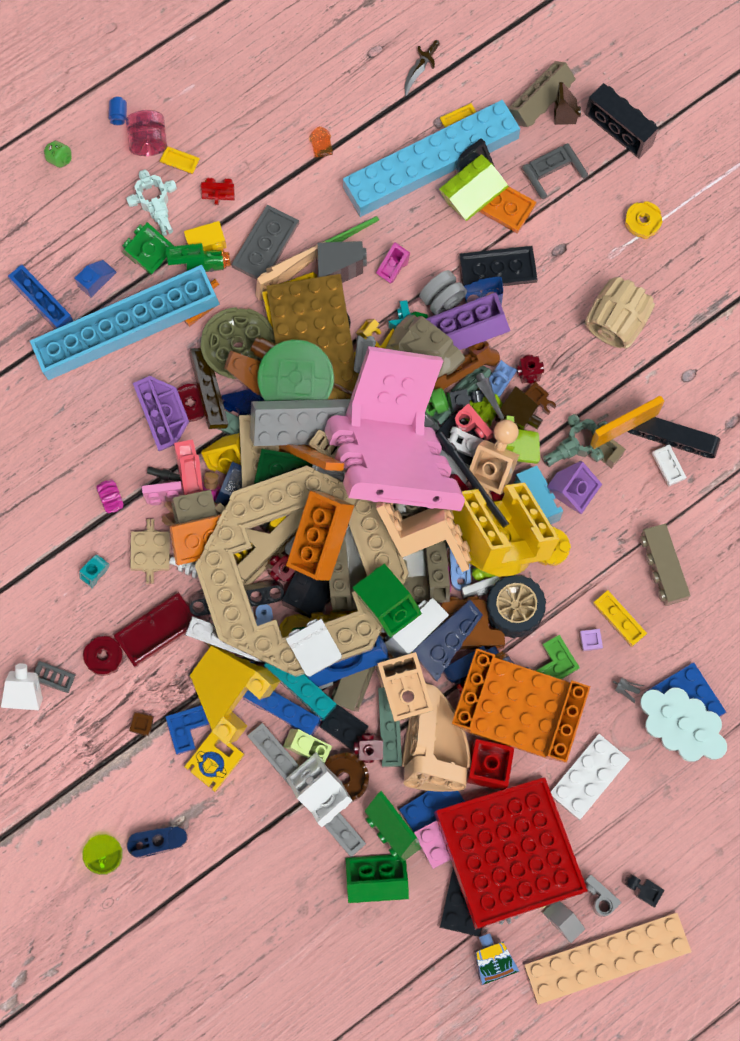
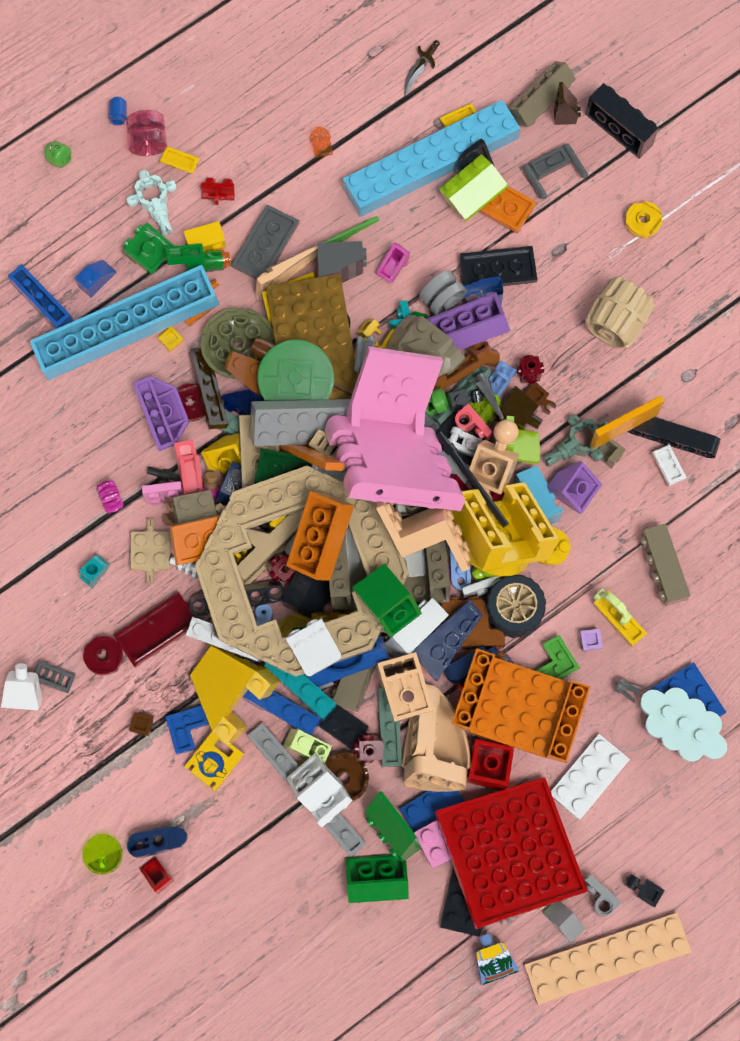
(156, 875): none -> red slope
(170, 339): none -> yellow tile
(626, 616): none -> yellowish green piece

